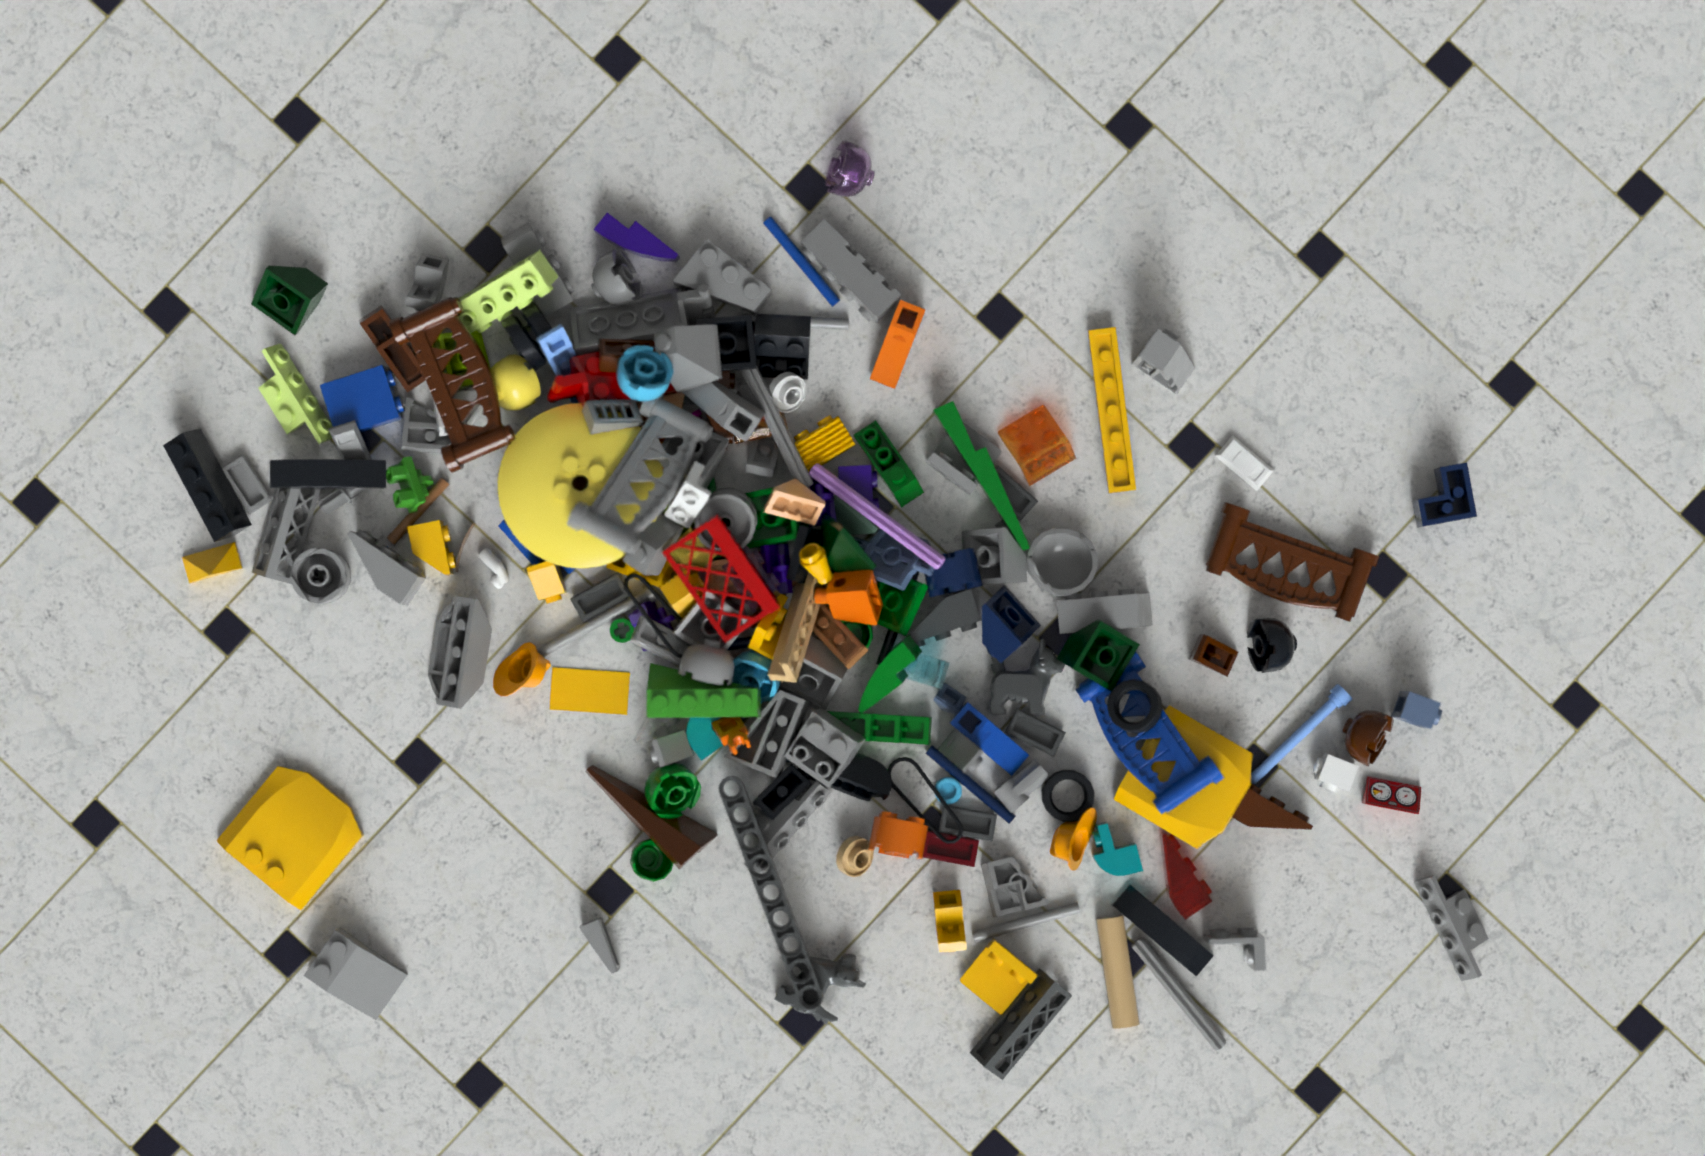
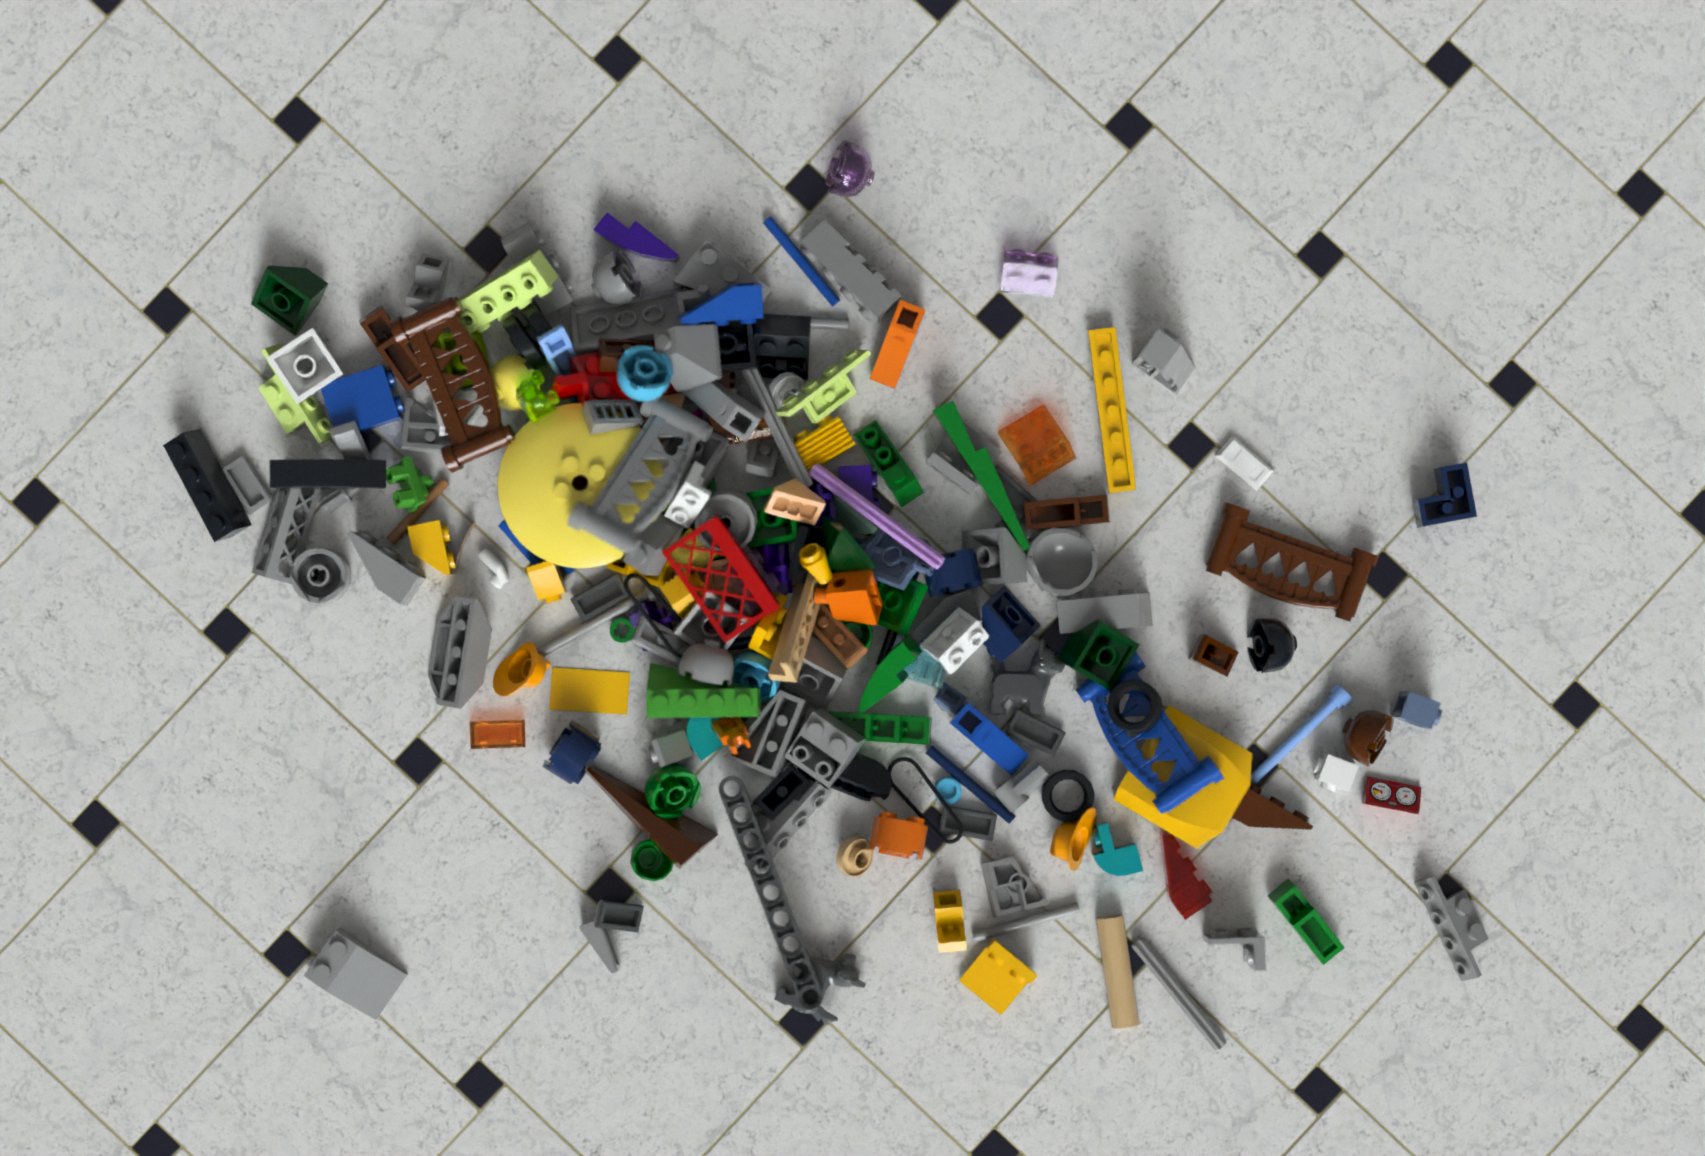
(212, 562): yellow slope -> none
(292, 834): yellow wedge -> none
(305, 365): none -> white slope
(497, 734): none -> clear orange tile
(535, 401): none -> clear neon green piece
(572, 753): none -> dark blue brick
(618, 916): none -> dark grey tile
(733, 302): none -> blue slope
(826, 393): none -> yellowish green bracket
(955, 640): none -> white bracket
(960, 852): dark red tile -> none
(961, 751): light grey slope -> none
(1017, 1021): dark grey fence -> none
(1029, 273): none -> clear purple bracket
(1067, 512): none -> reddish brown slope
(1163, 930): black slope -> none
(1305, 921): none -> green slope

